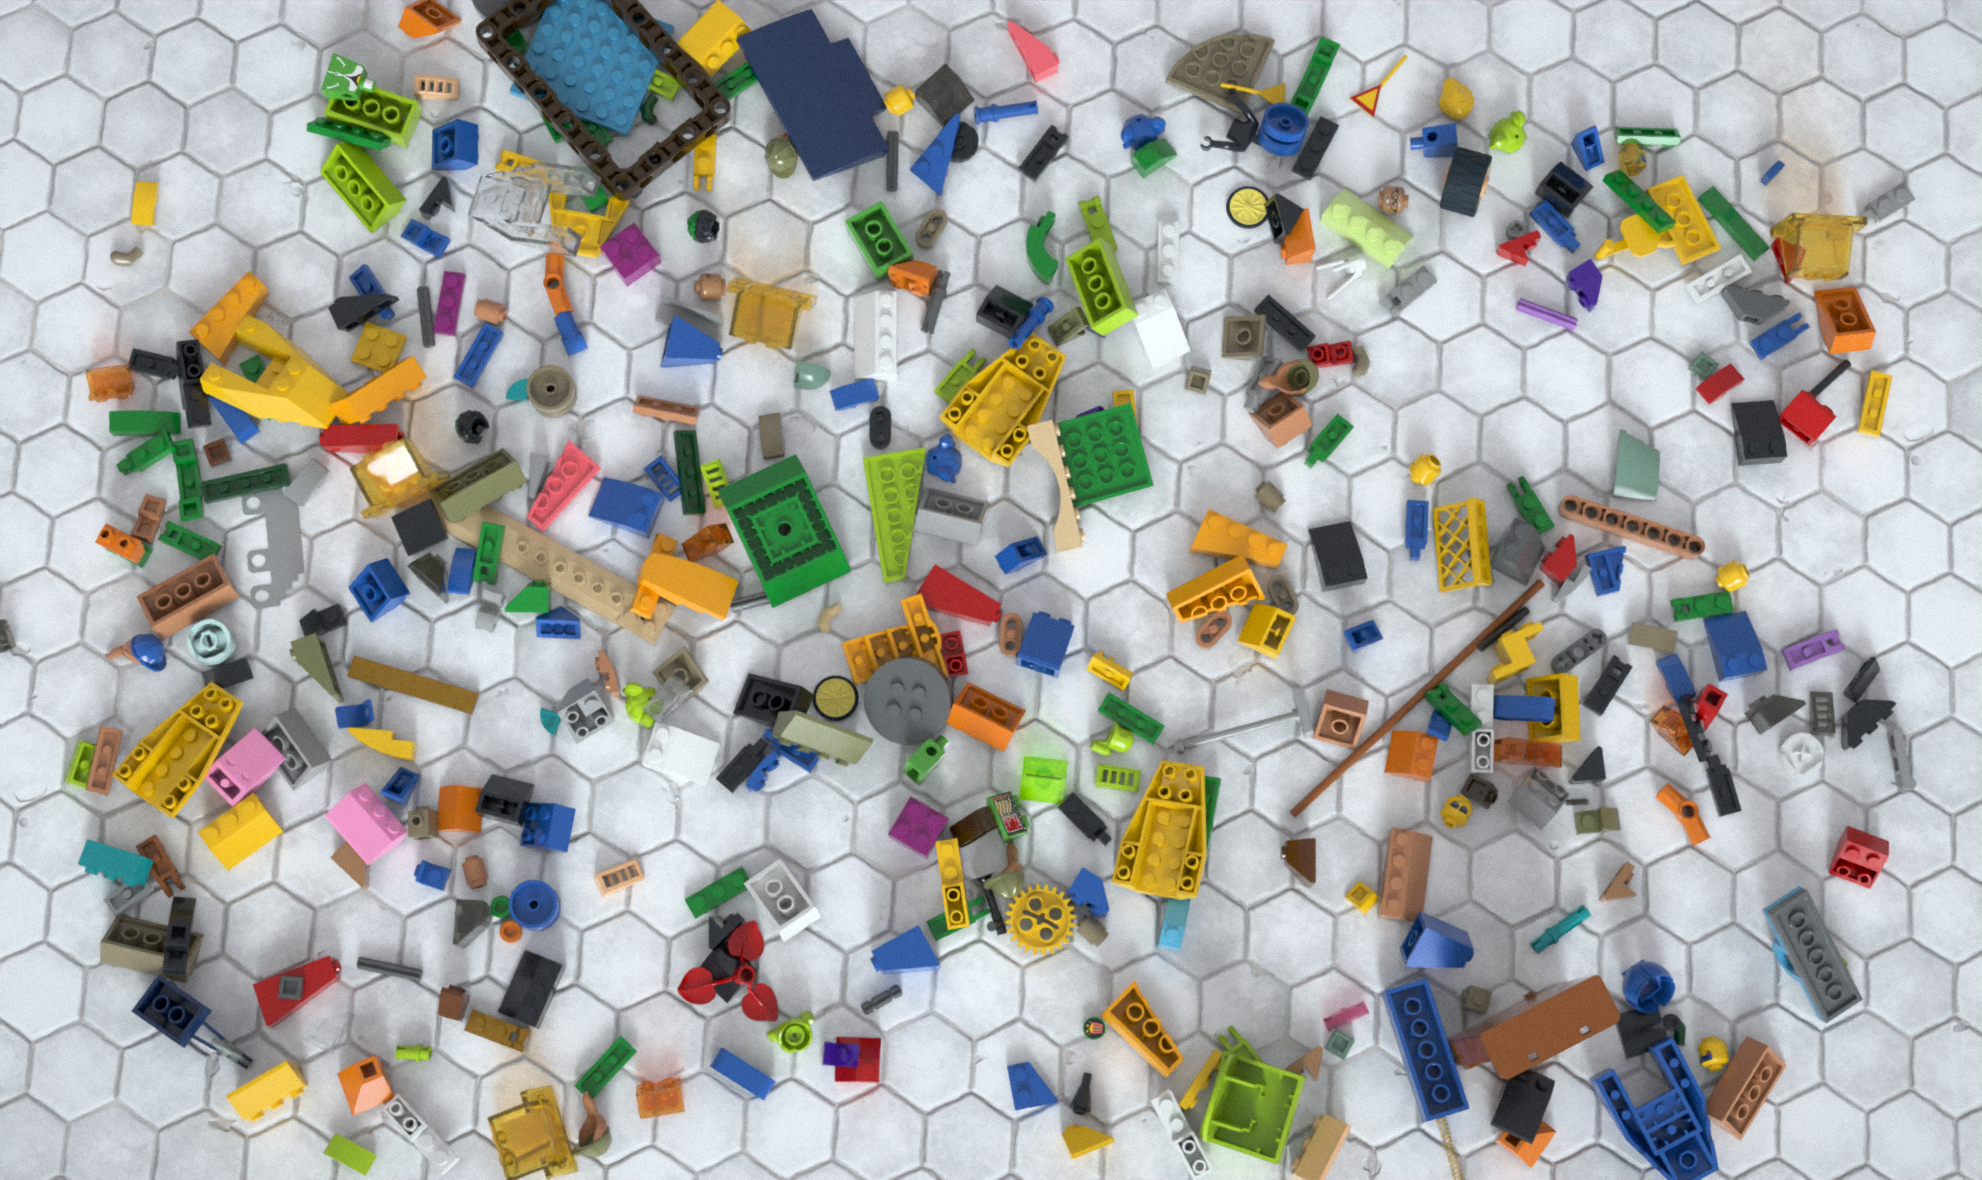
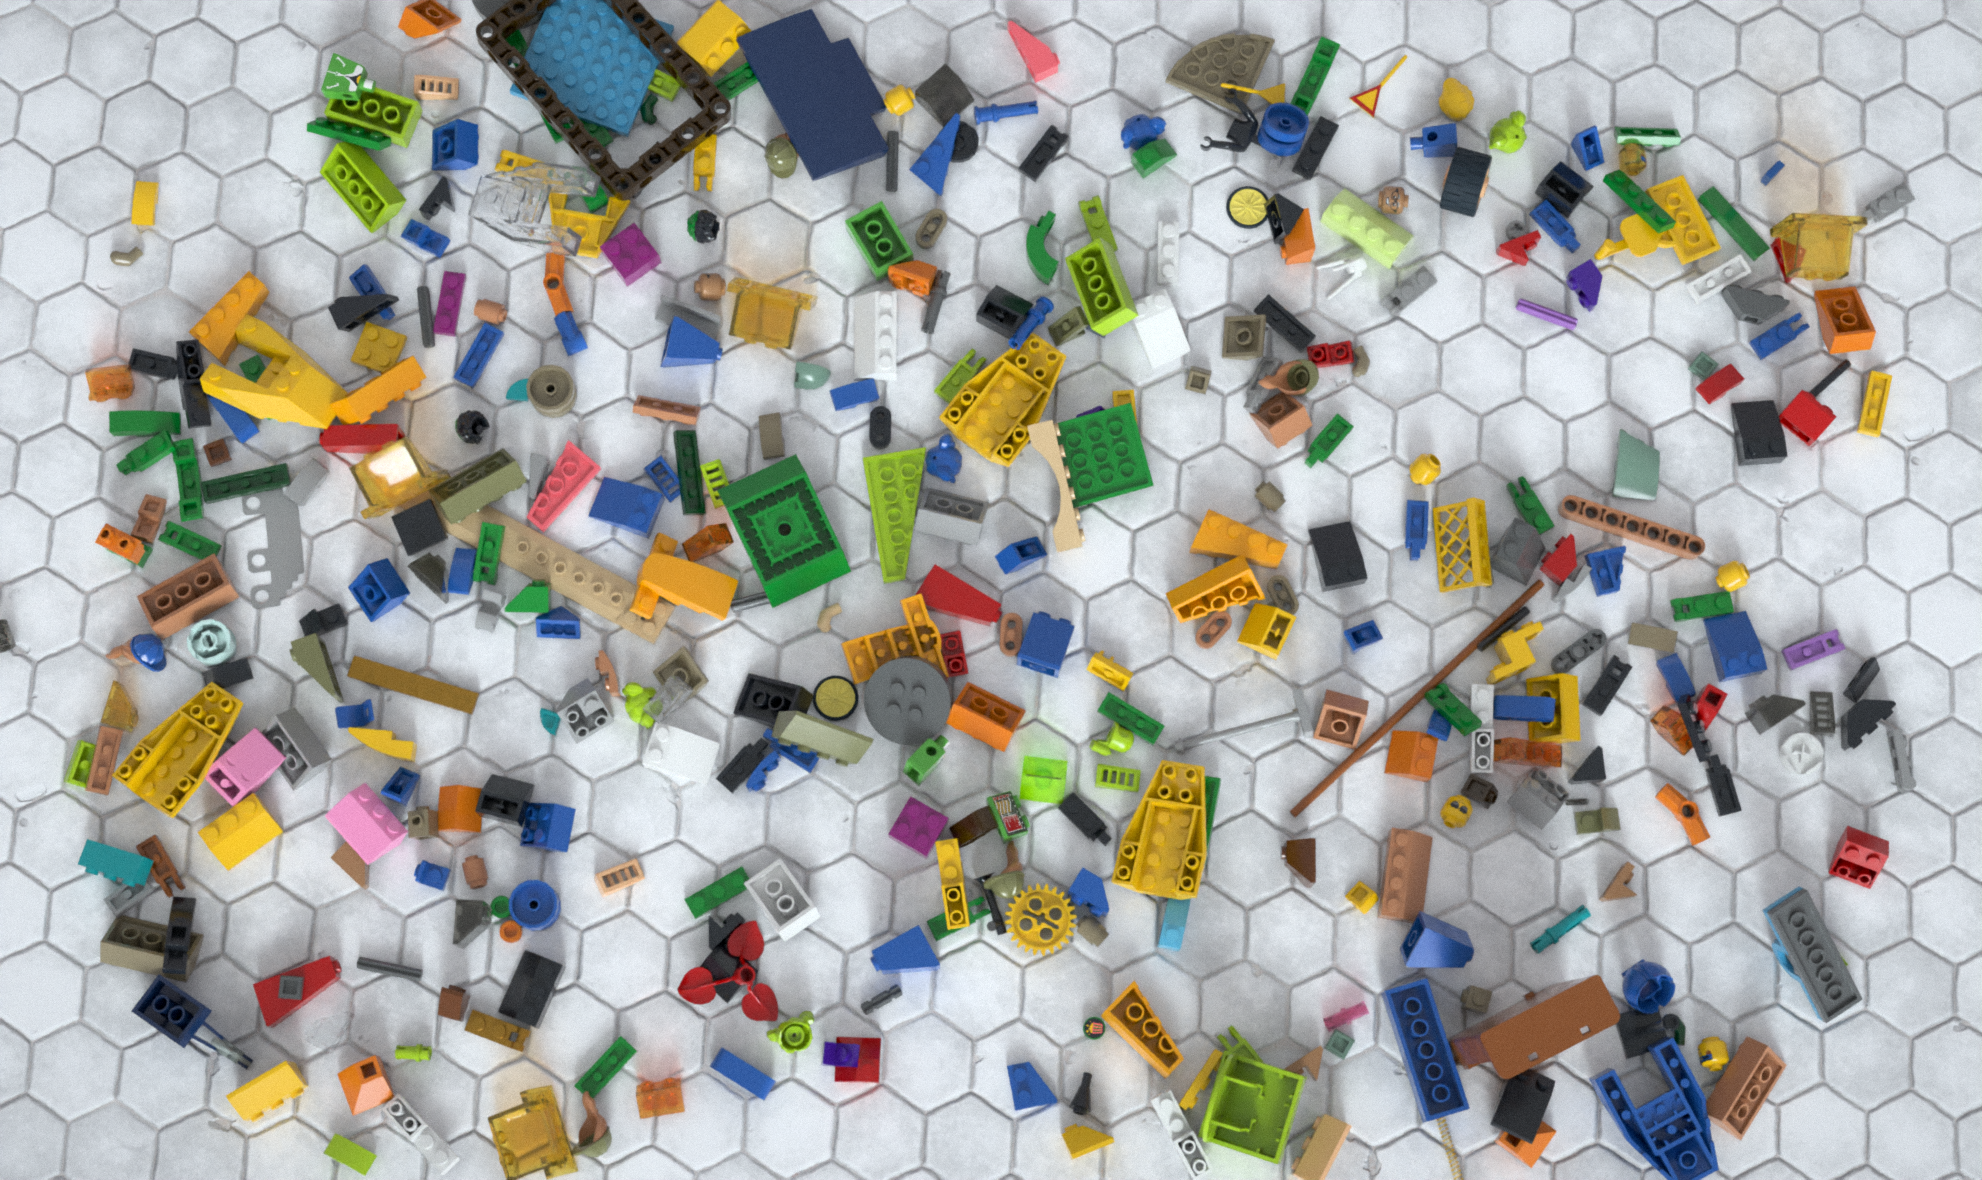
(120, 709): none -> clear yellow slope

